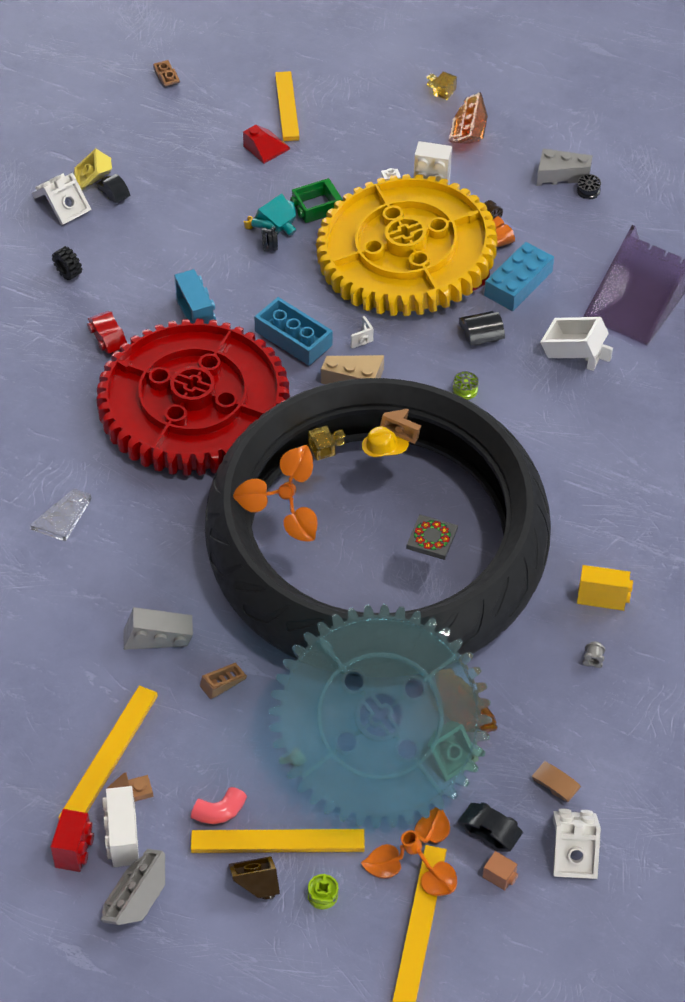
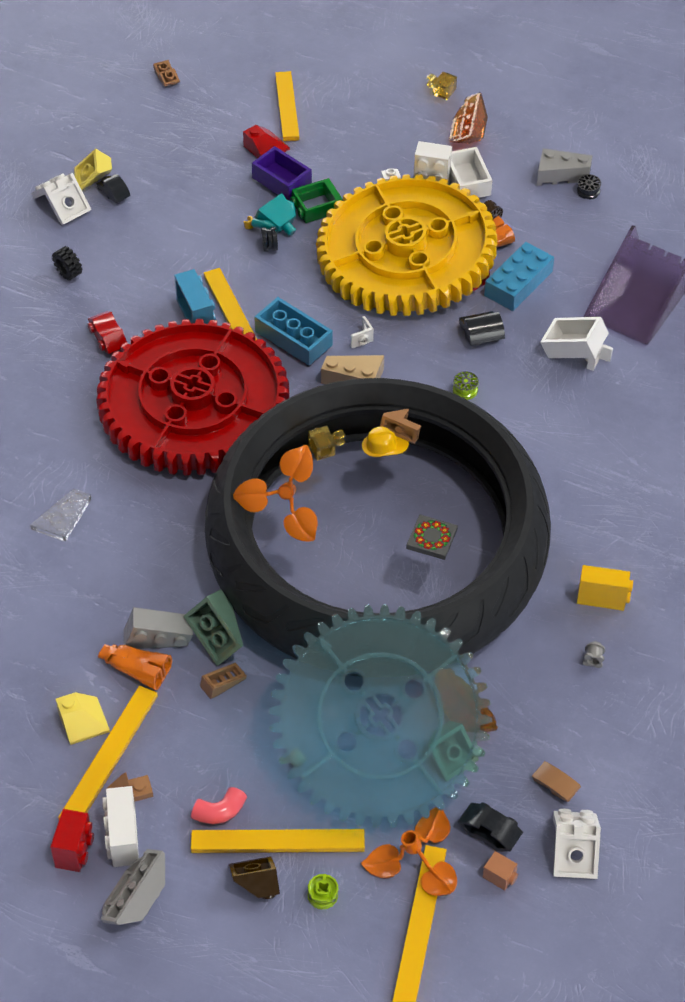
(81, 717): none -> light yellow slope
(144, 666): none -> orange piece
(215, 626): none -> sand green slope
(226, 300): none -> yellow tile
(280, 172): none -> dark purple piece
(470, 172): none -> white piece

